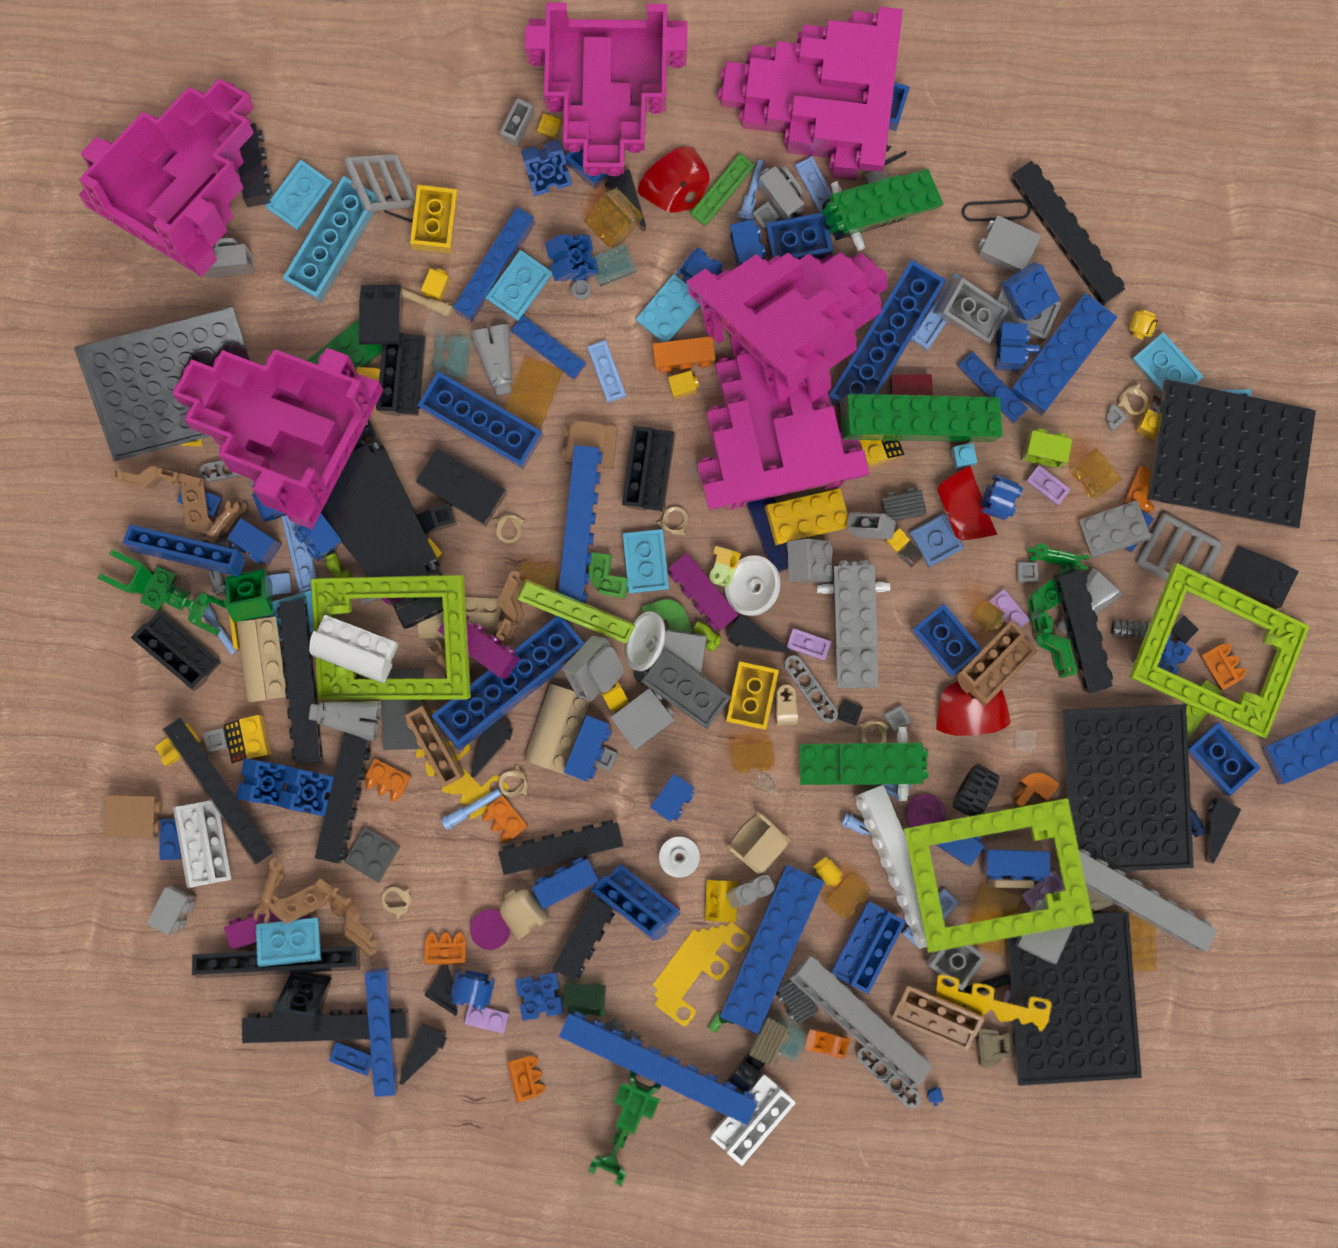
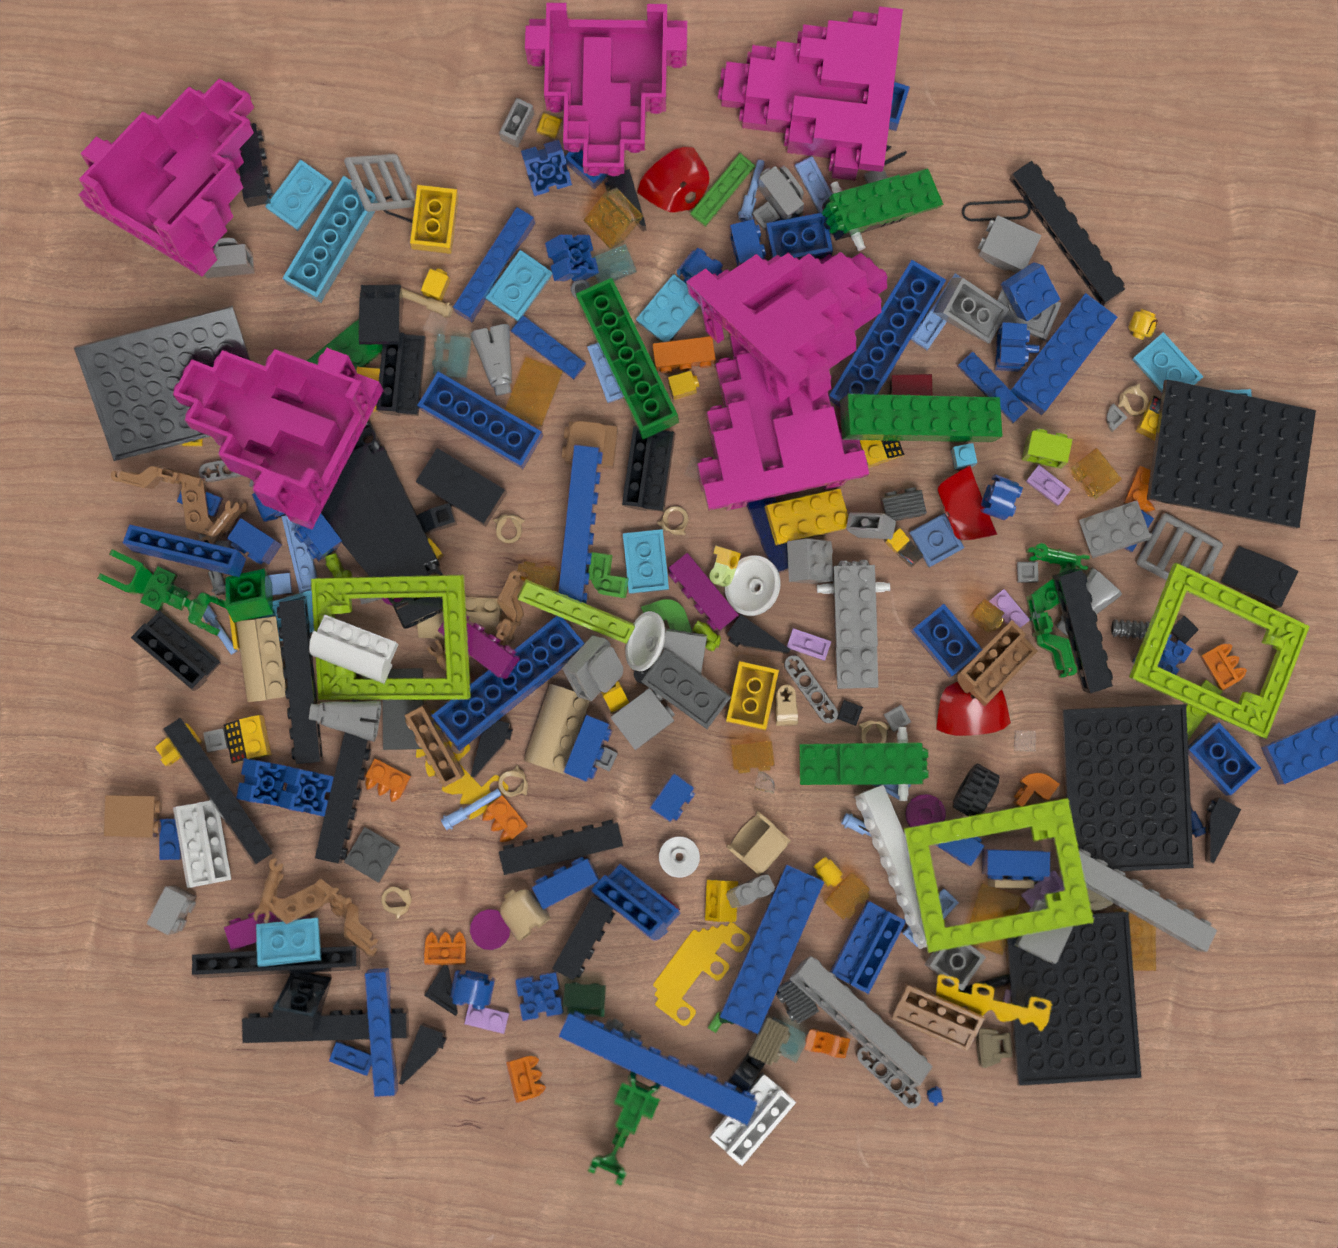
(627, 358): none -> green brick

